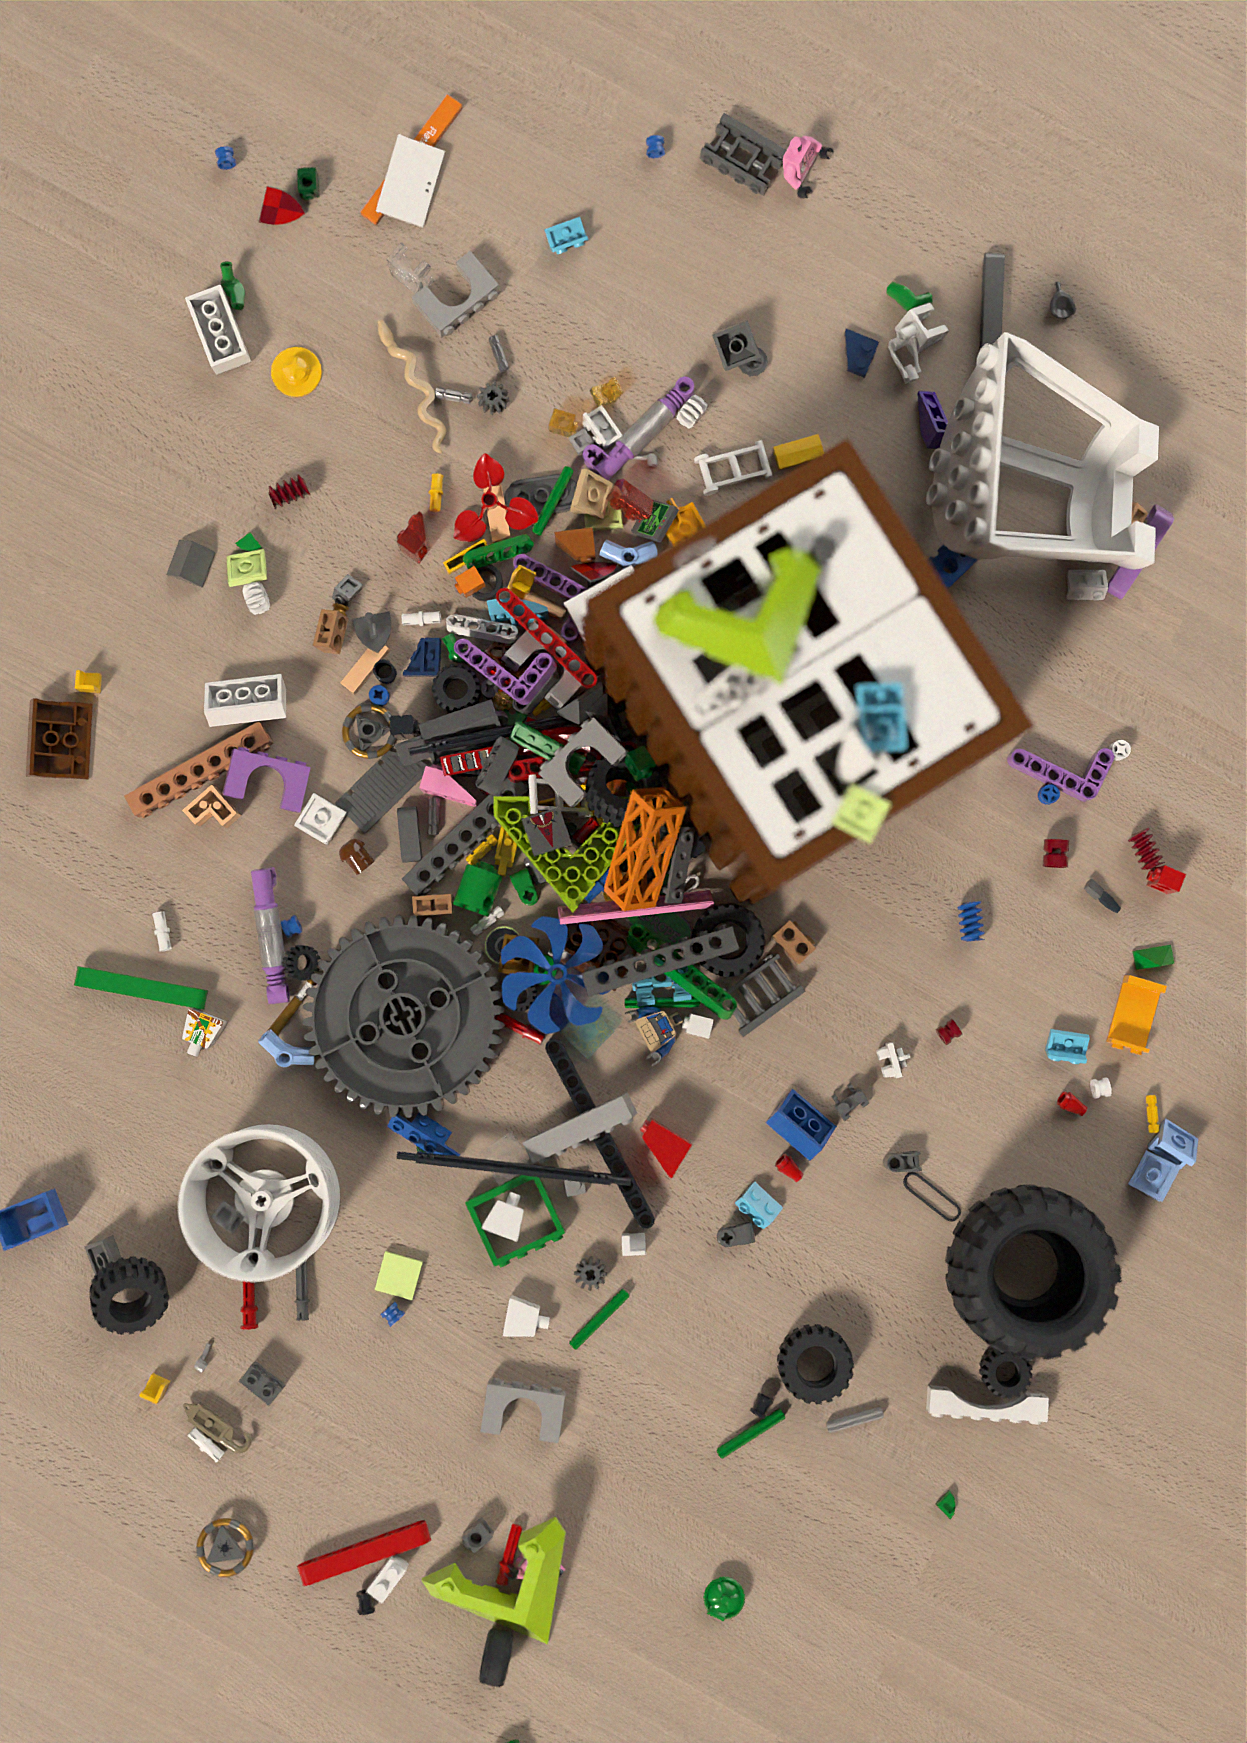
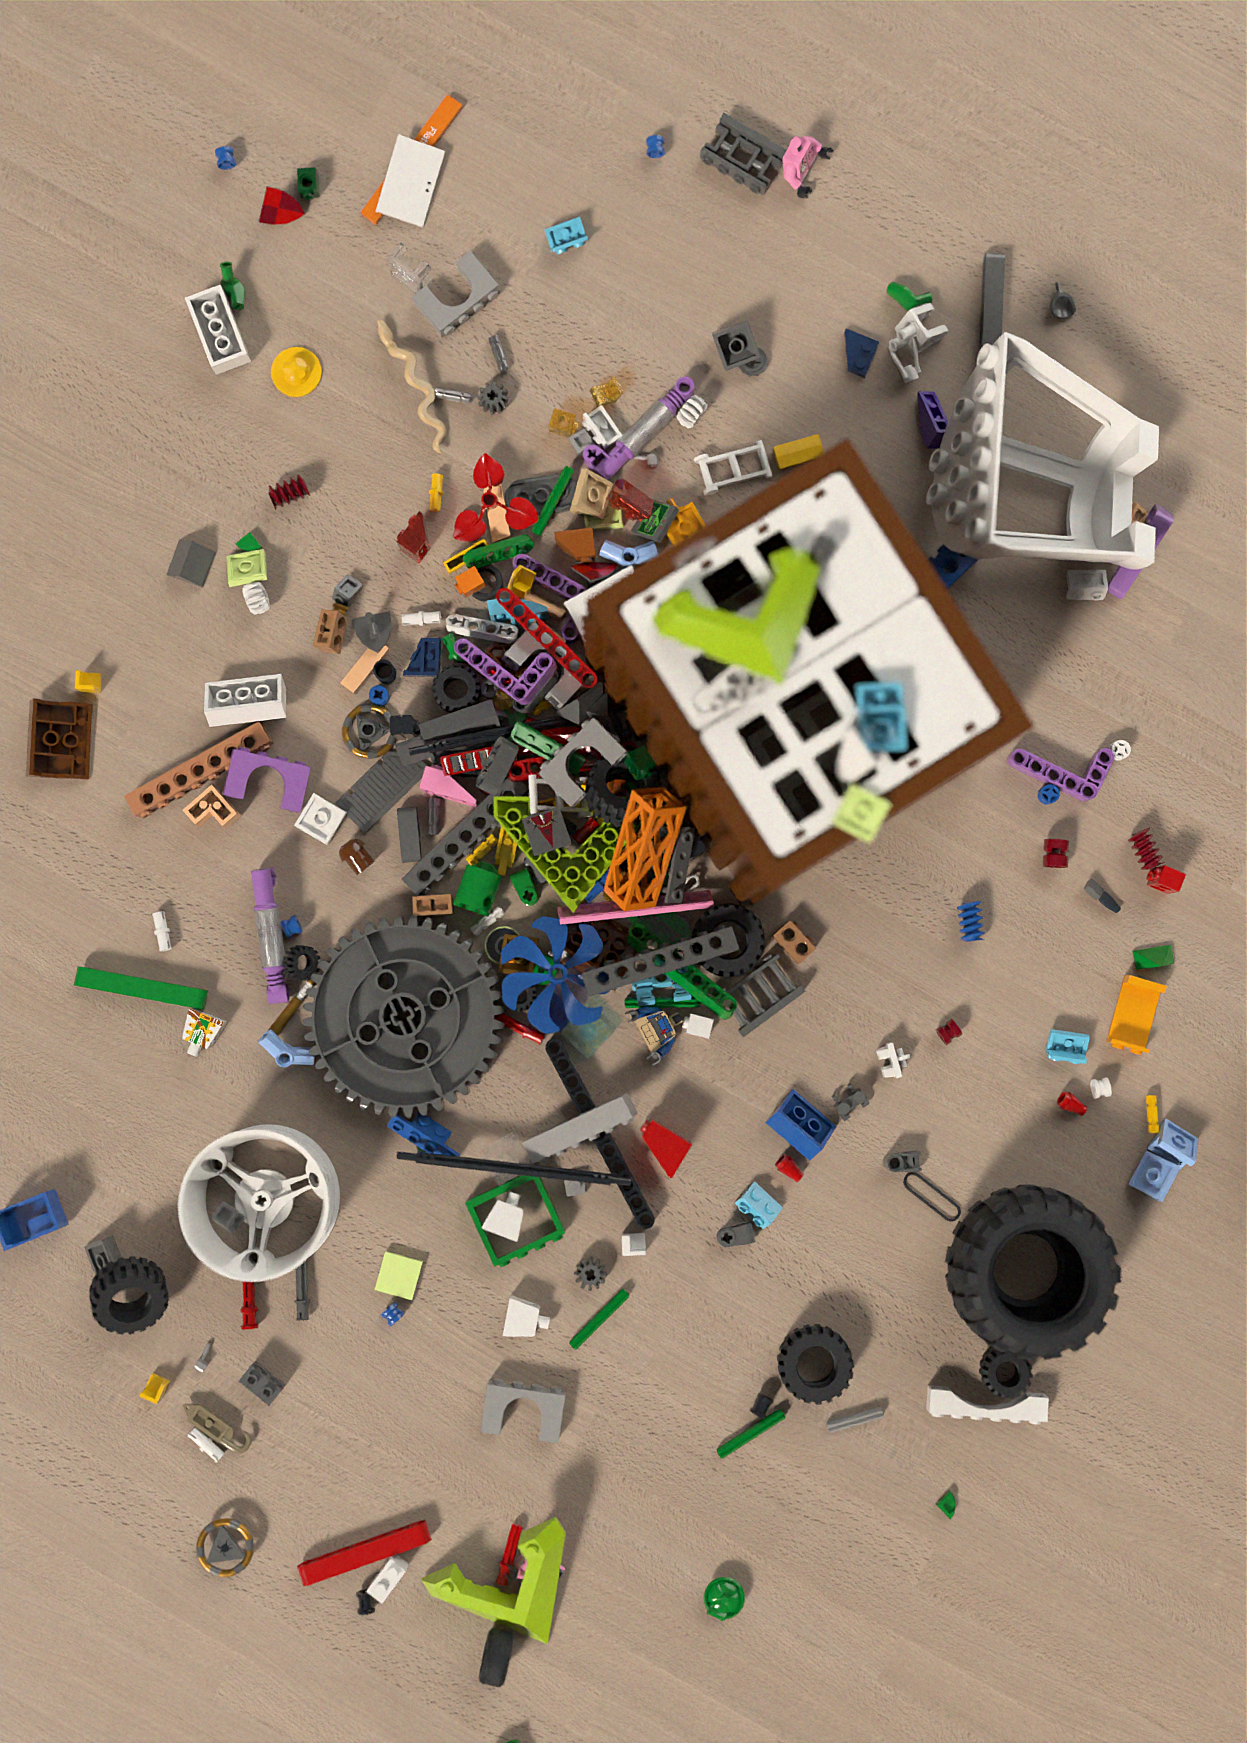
(478, 1527): dark grey brick -> none

